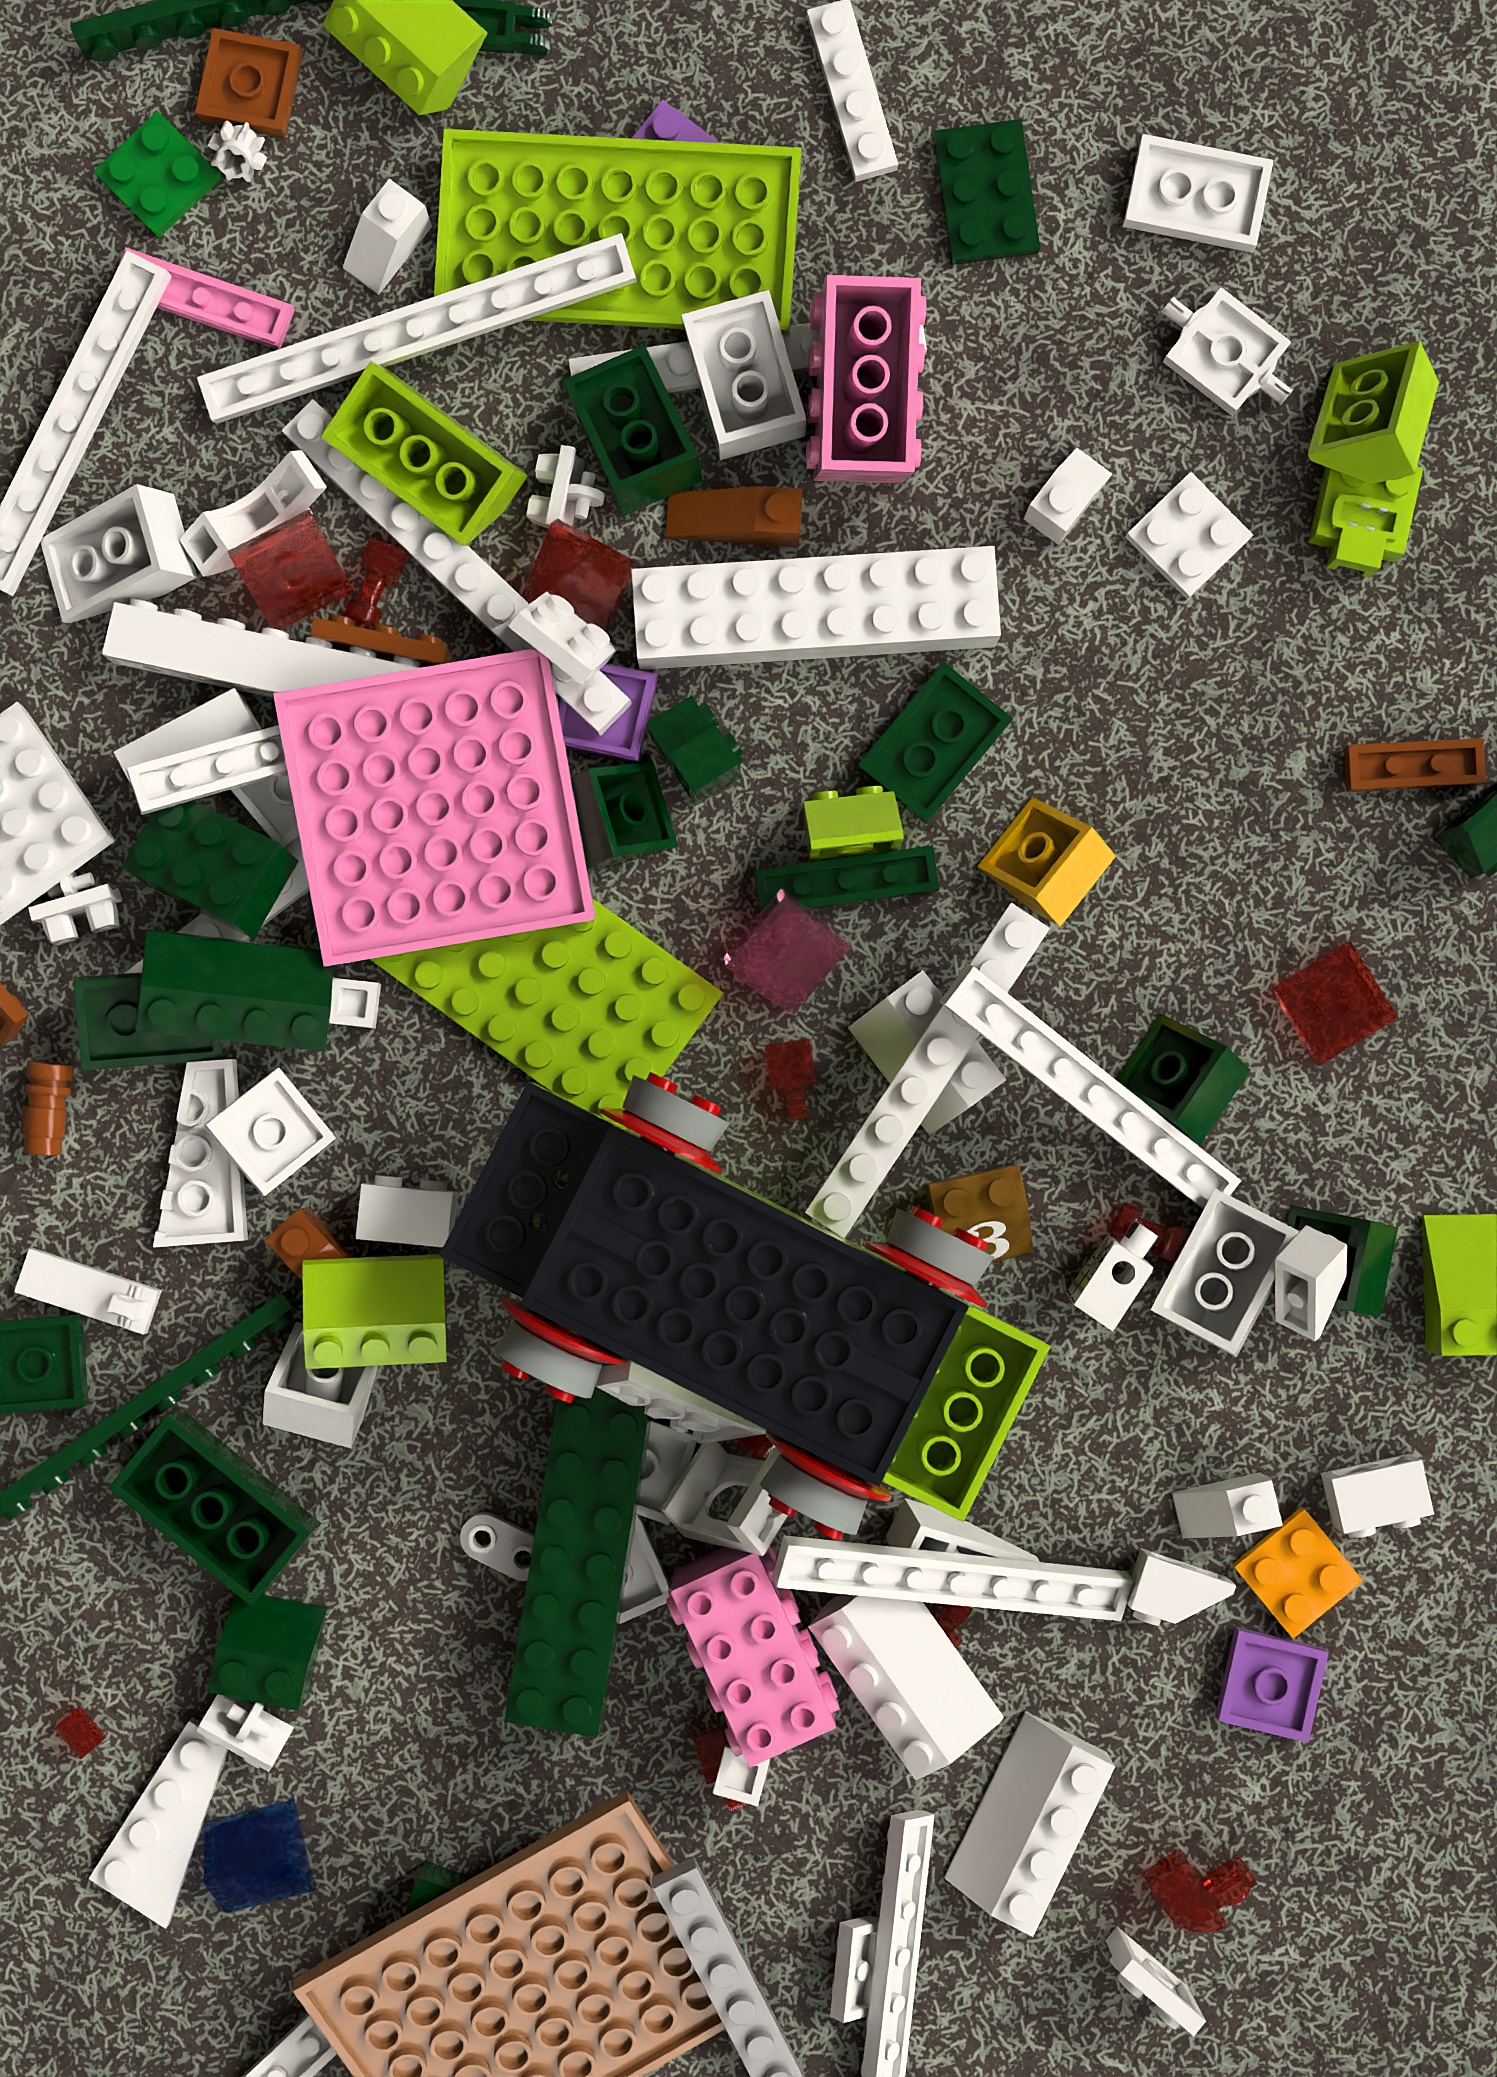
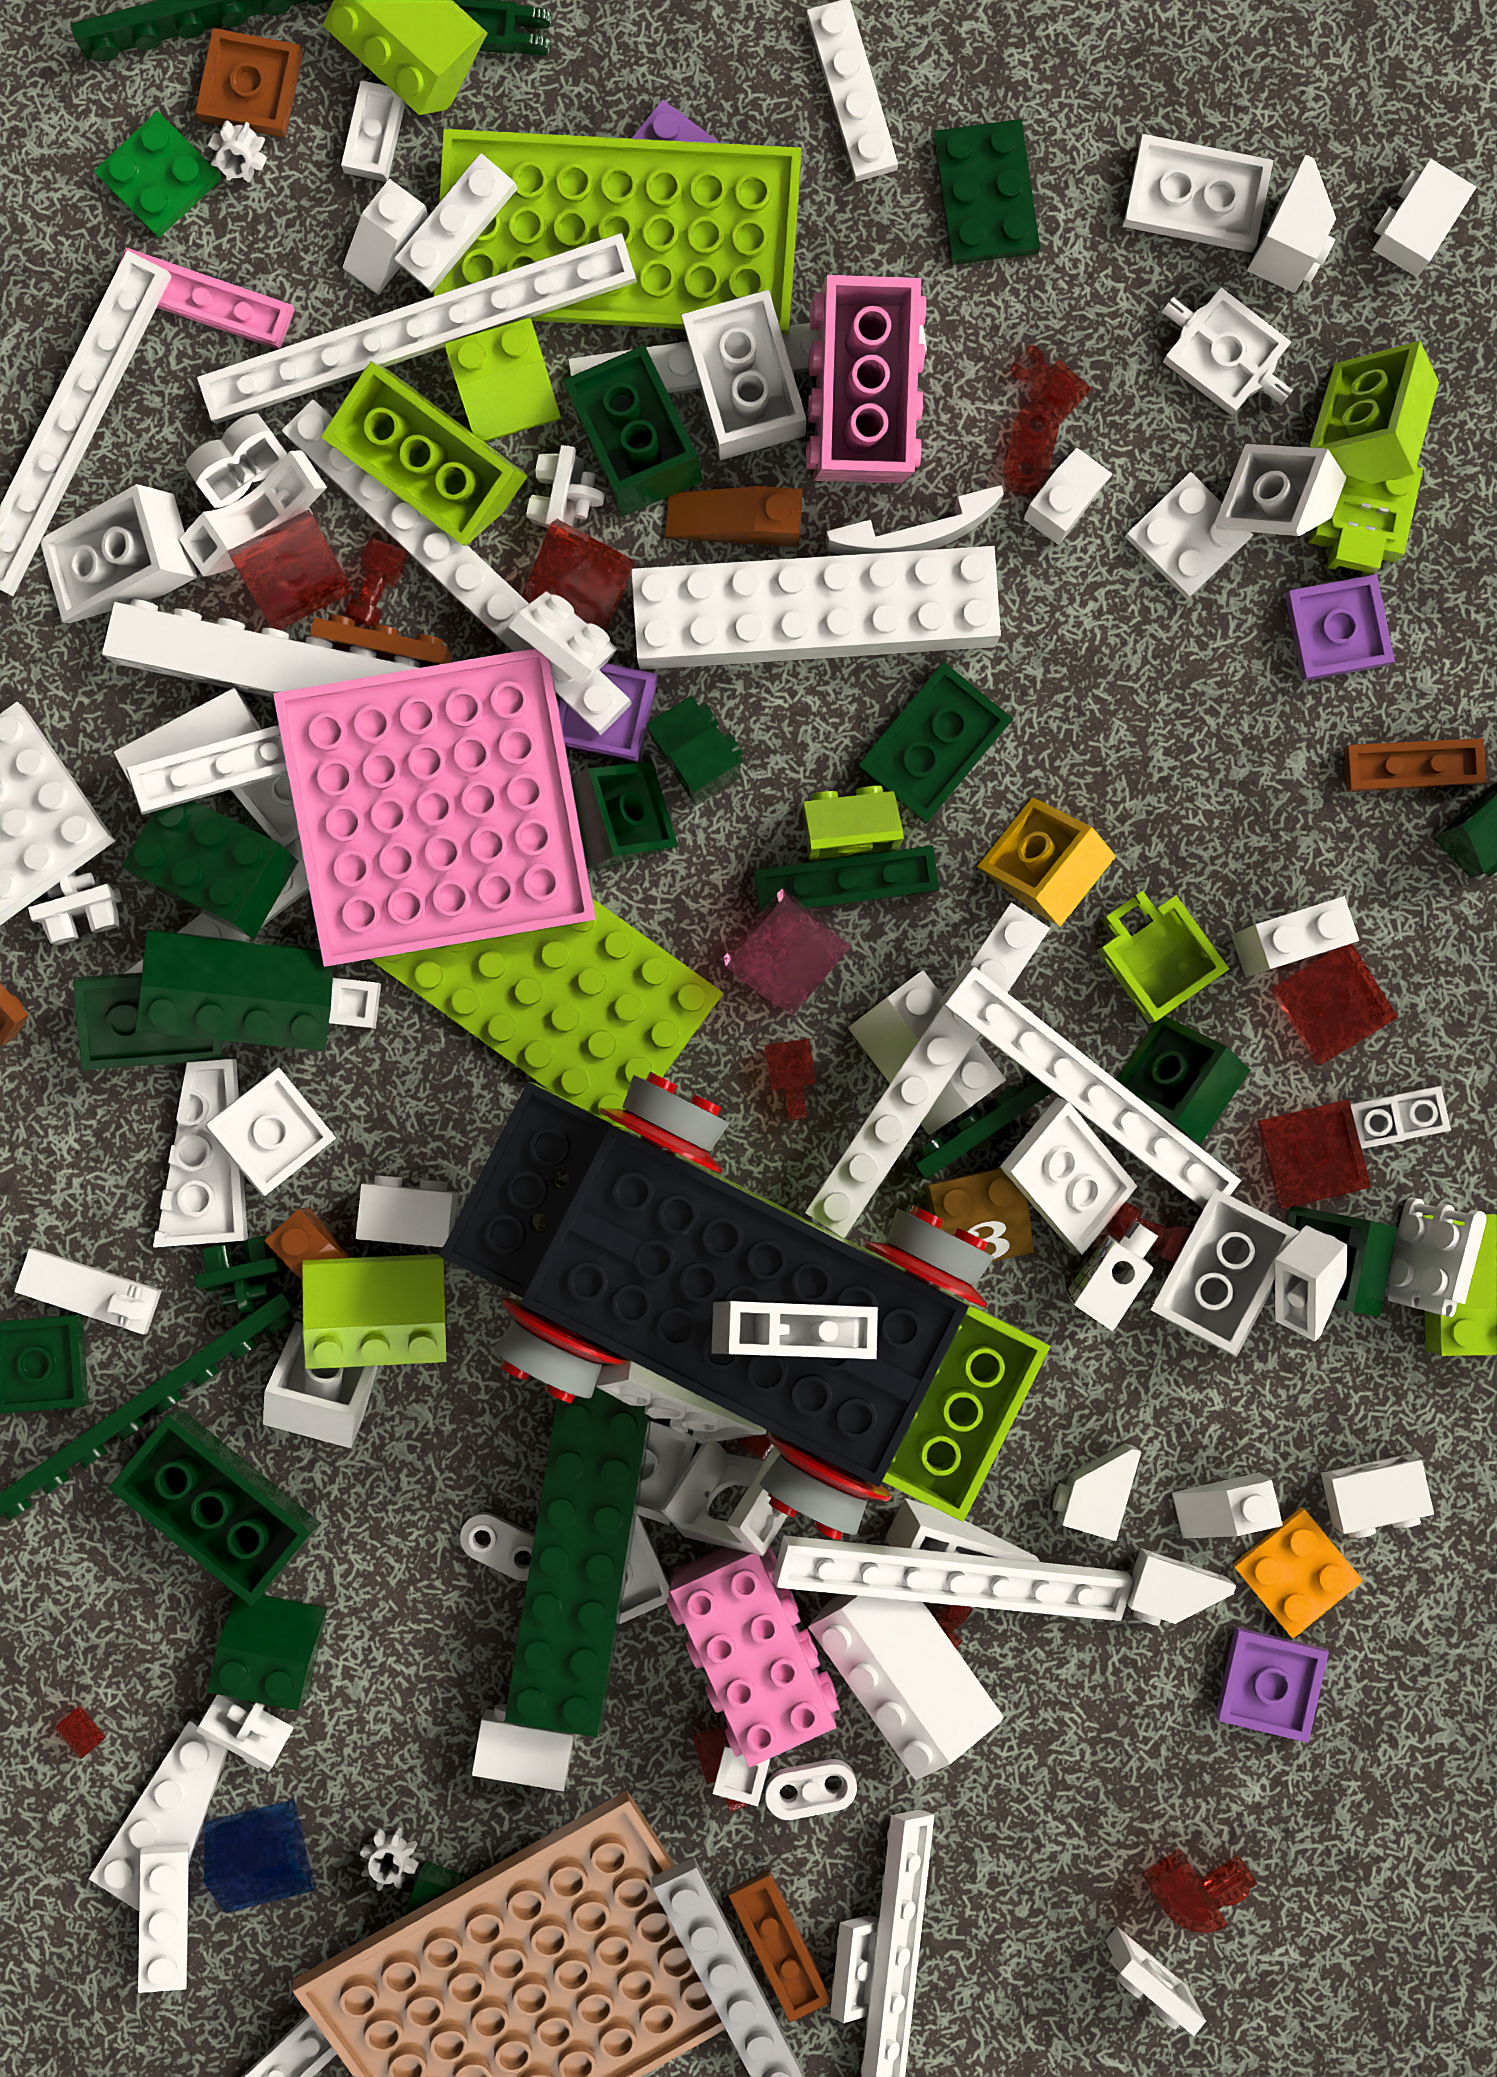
(45, 1114): dark orange axle -> none
(163, 1918): none -> white plate
(220, 1274): none -> dark green hips
(231, 464): none -> white brick
(373, 132): none -> white plate
(376, 1854): none -> white gear
(456, 222): none -> white plate
(503, 380): none -> lime slope
(521, 1752): none -> white brick
(779, 1946): none -> dark orange plate
(794, 1330): none -> white slope
(812, 1794): none -> white plate
(969, 511): none -> white slope
(975, 1129): none -> dark green plate
(1029, 1822): white slope -> none
(1030, 448): none -> clear red plate
(1054, 387): none -> clear red plate
(1069, 1175): none -> white plate
(1098, 1493): none -> white slope
(1163, 960): none -> lime piece
(1281, 490): none -> white slope
(1295, 936): none -> white brick
(1297, 232): none -> white slope
(1313, 1154): none -> clear red plate
(1339, 627): none -> medium lavender plate
(1400, 1117): none -> white slope
(1423, 218): none -> white brick
(1434, 1257): none -> white plate

